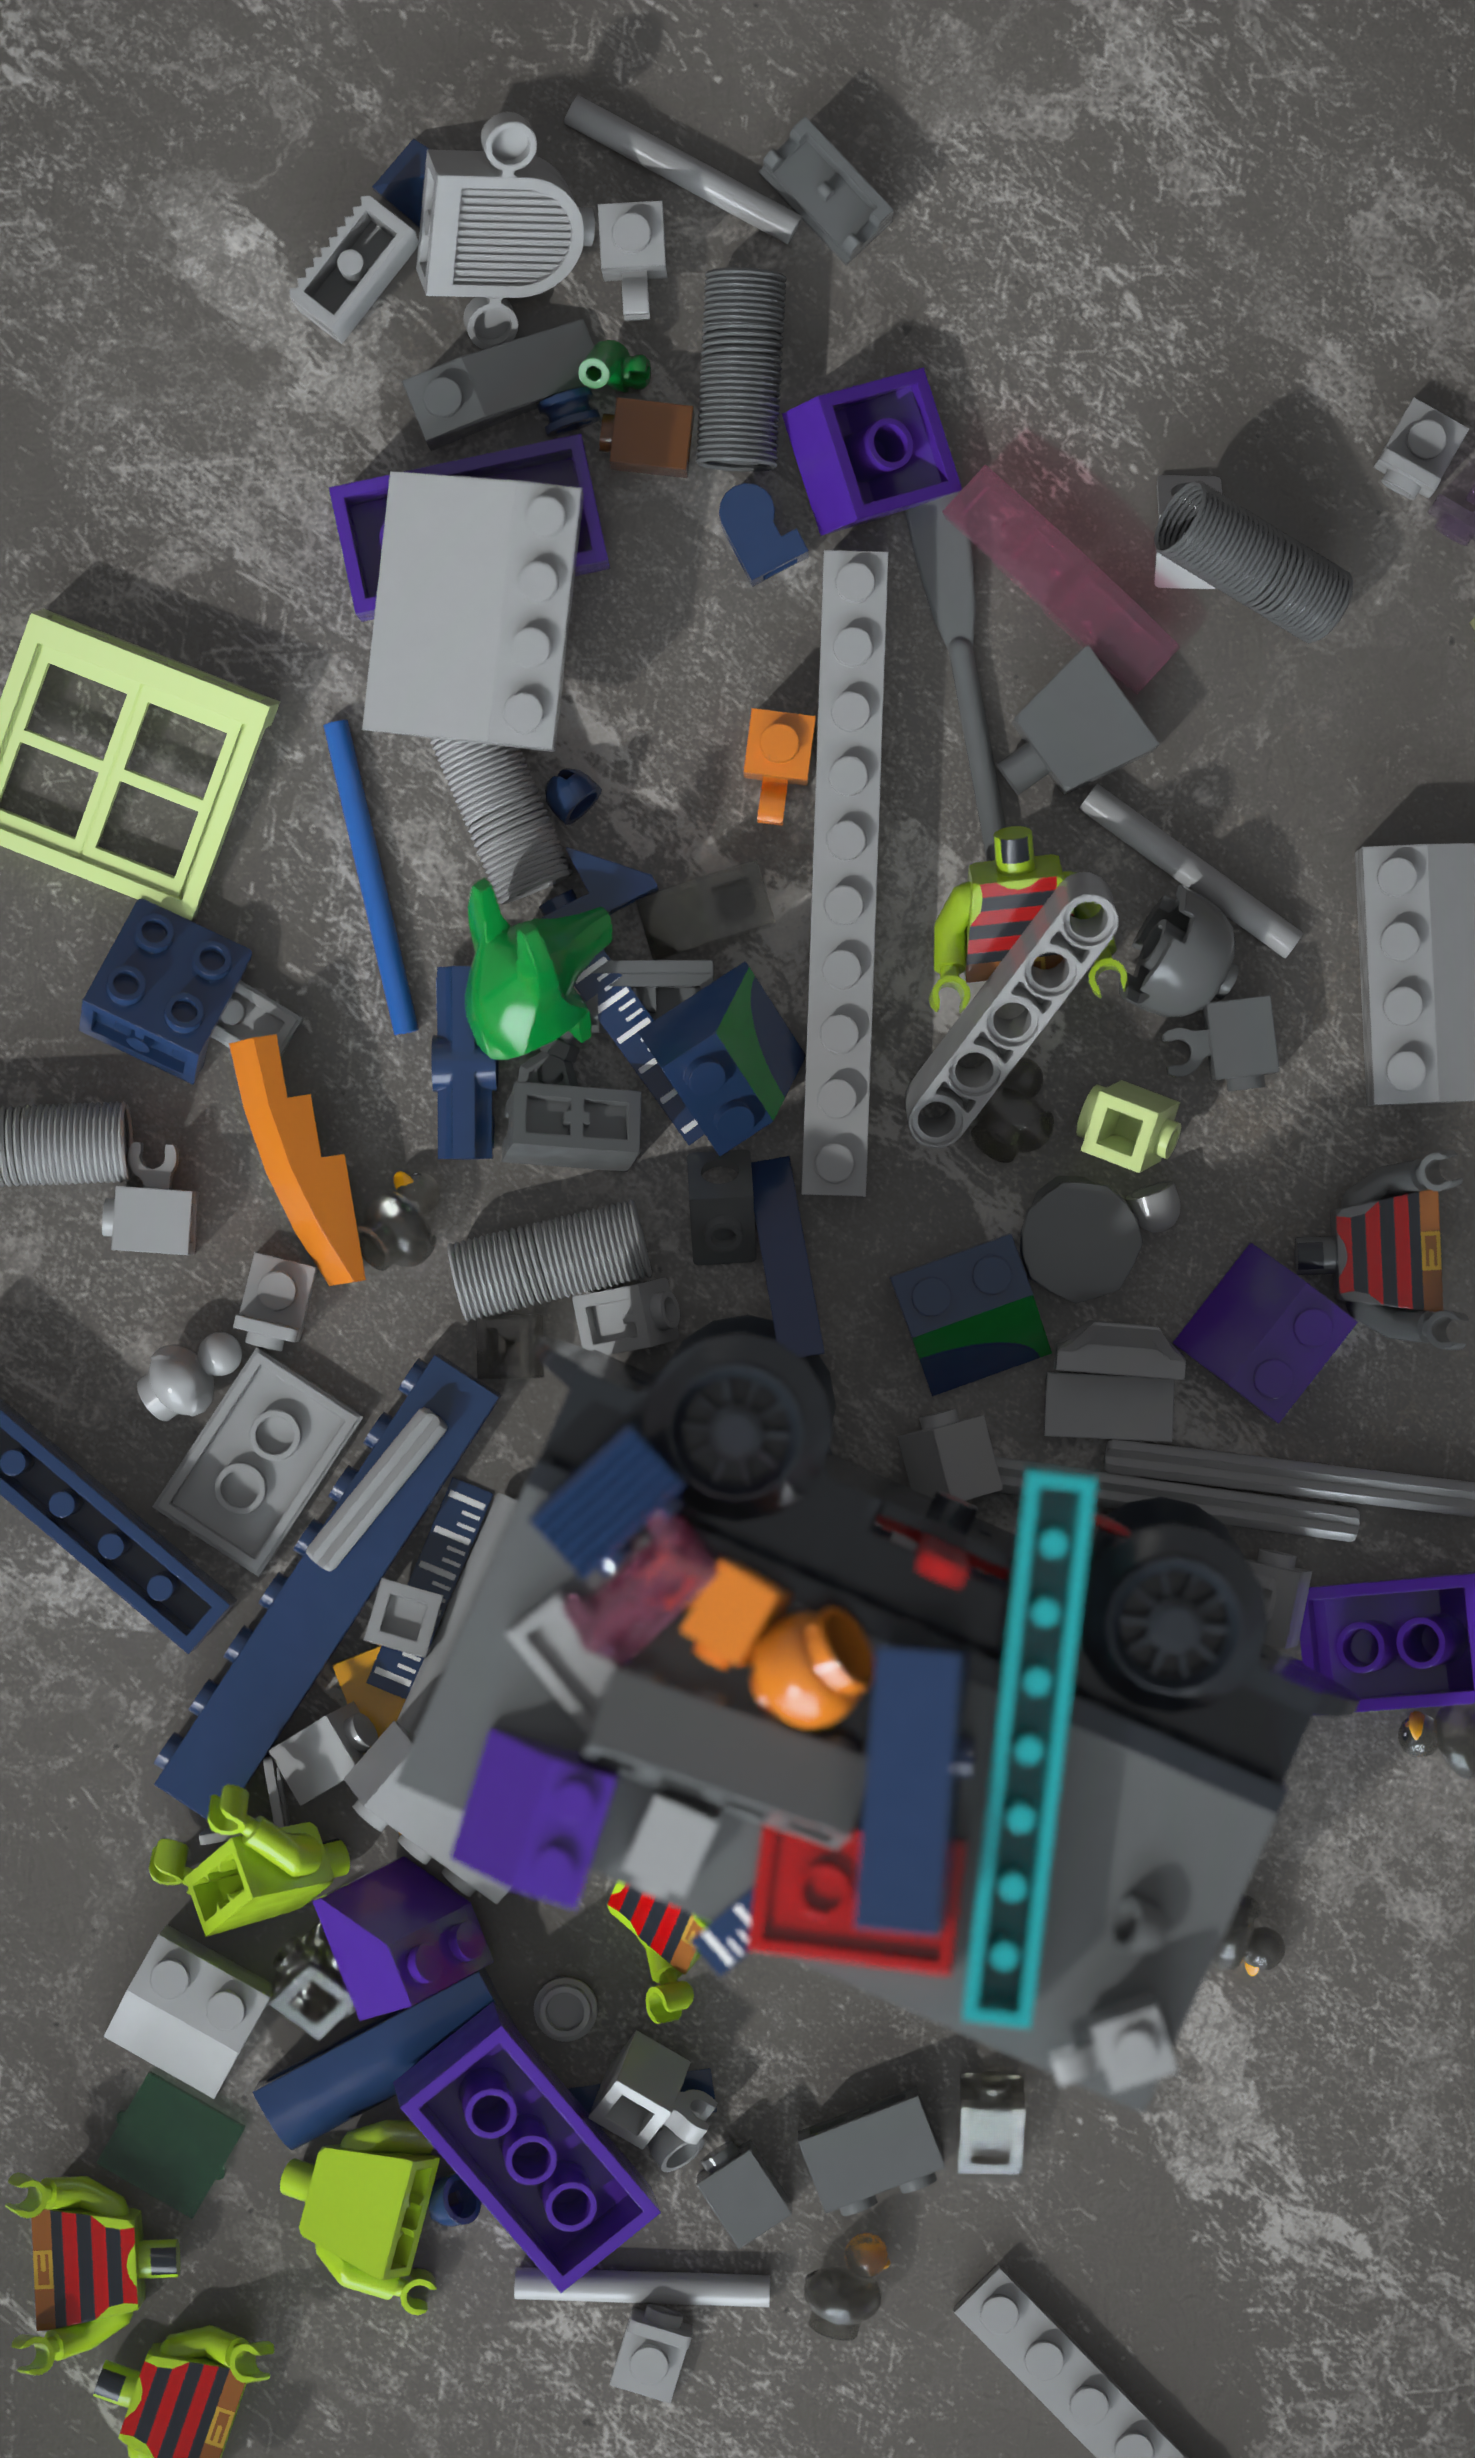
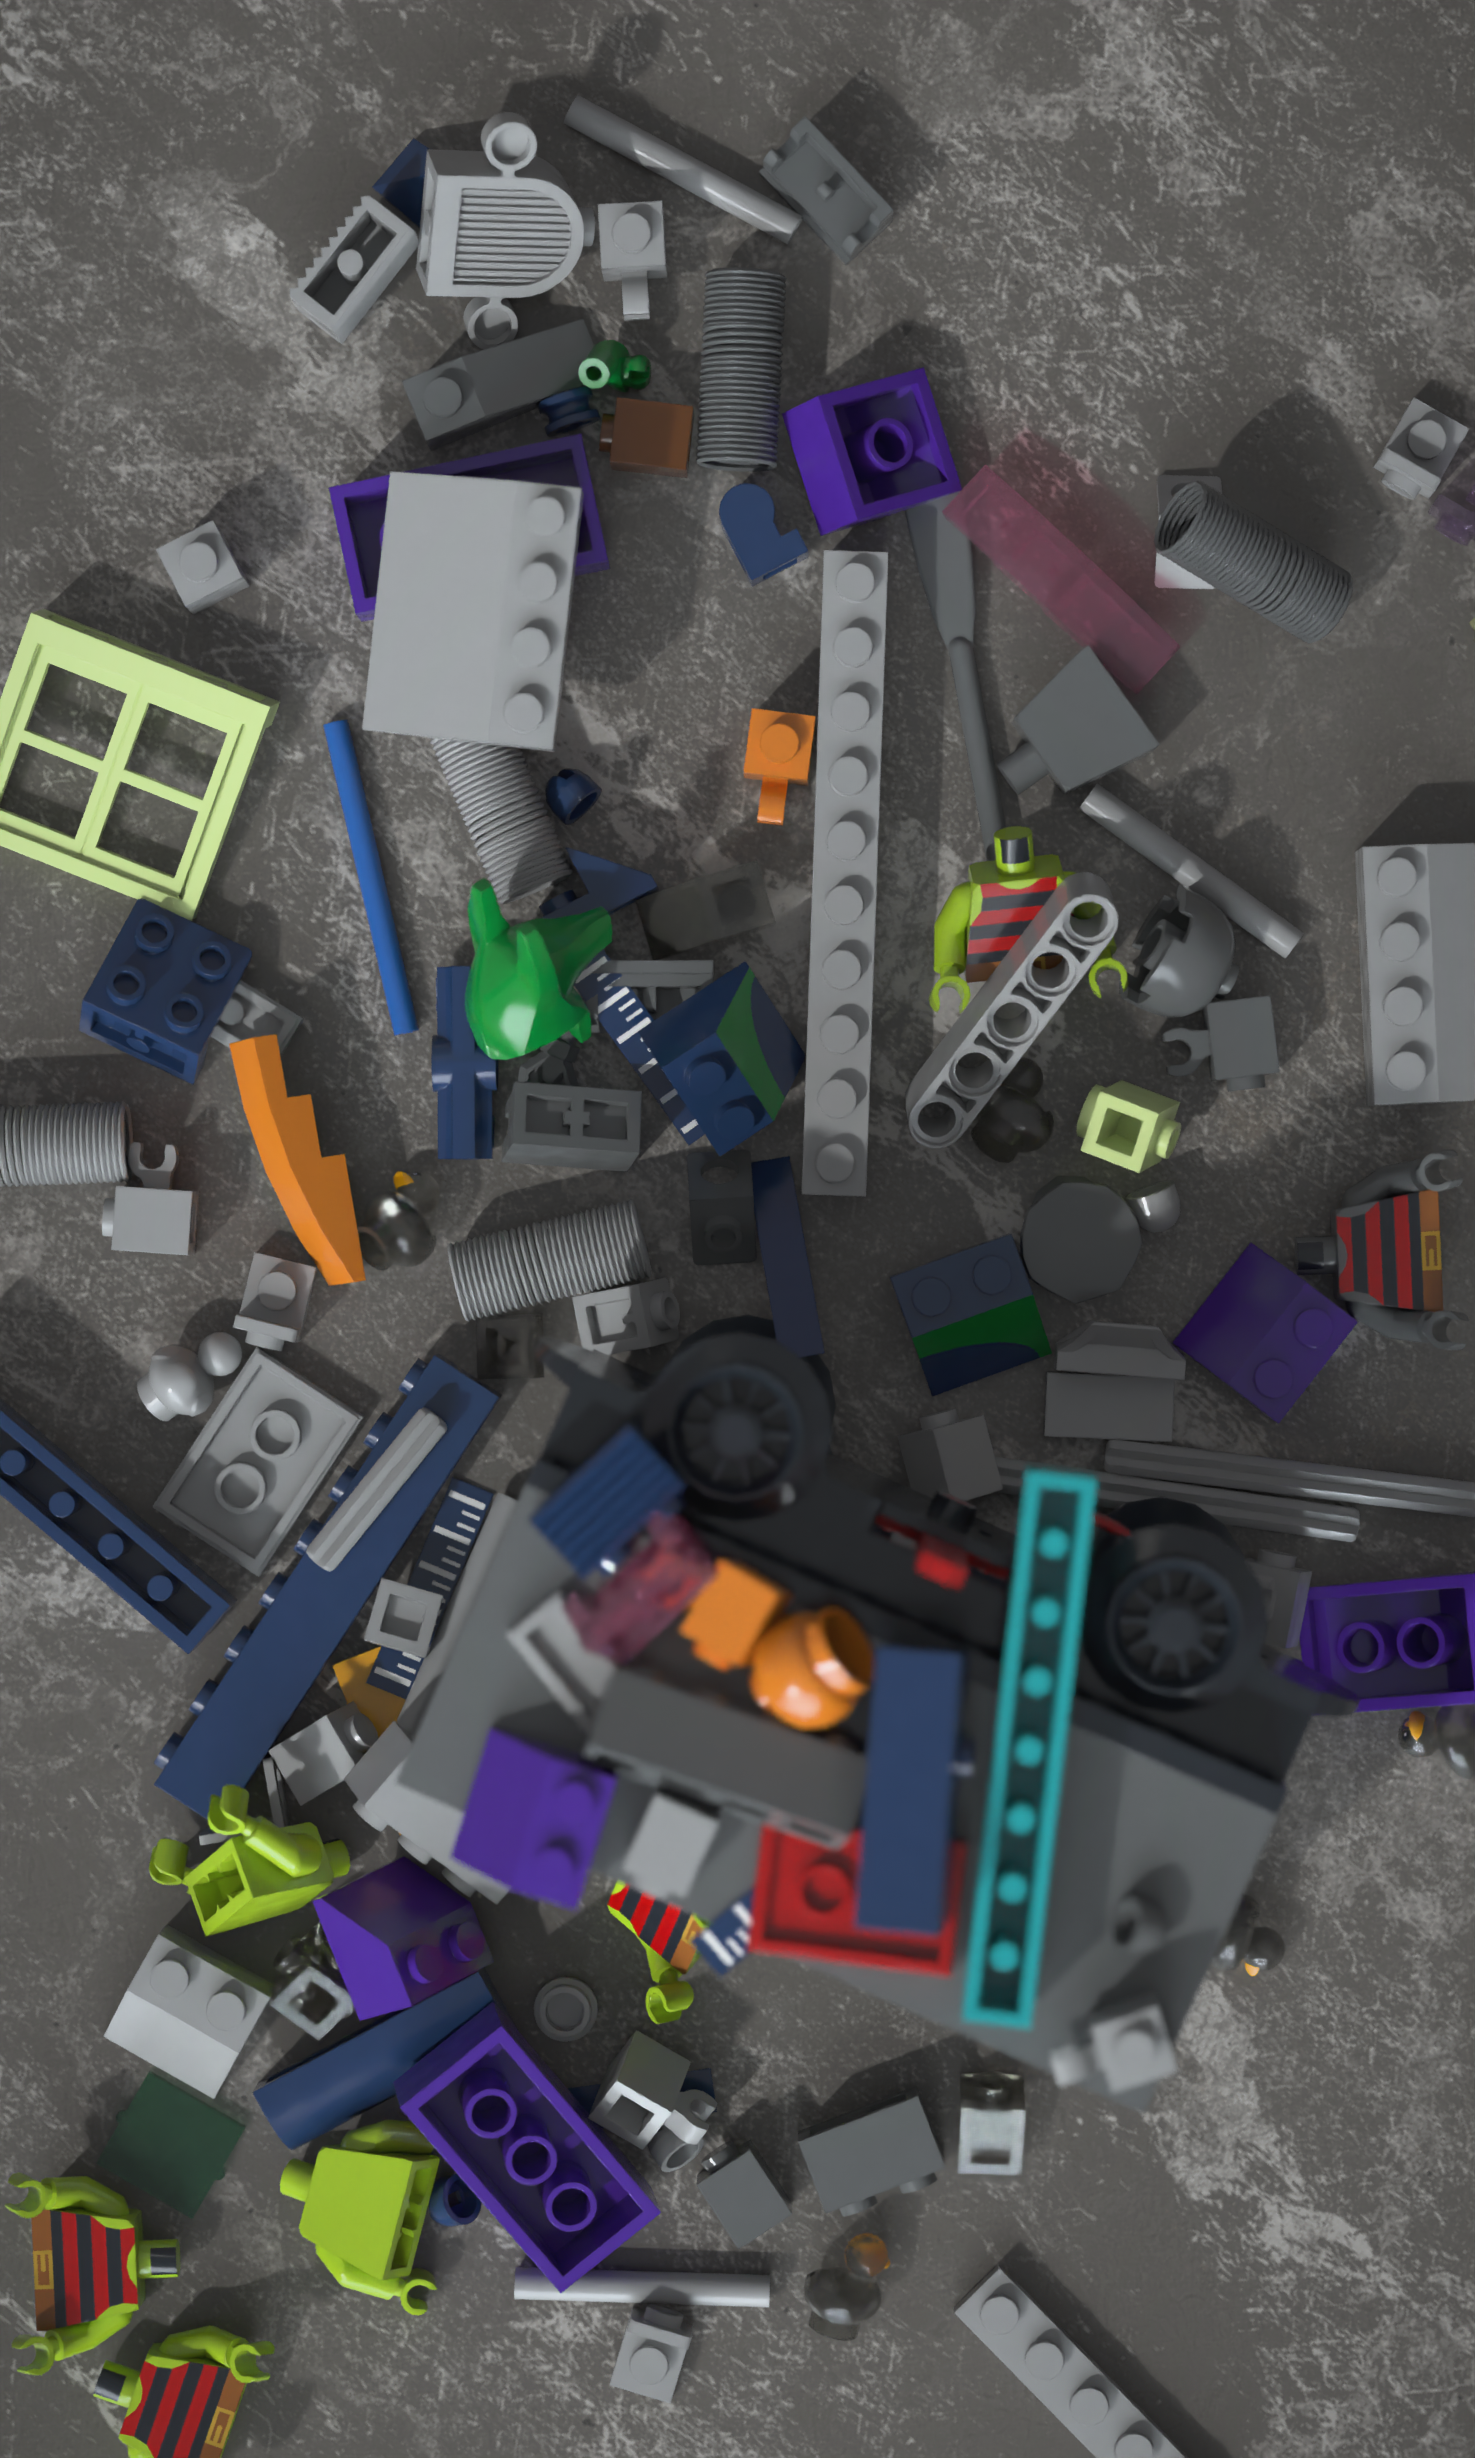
(202, 567): none -> light grey brick

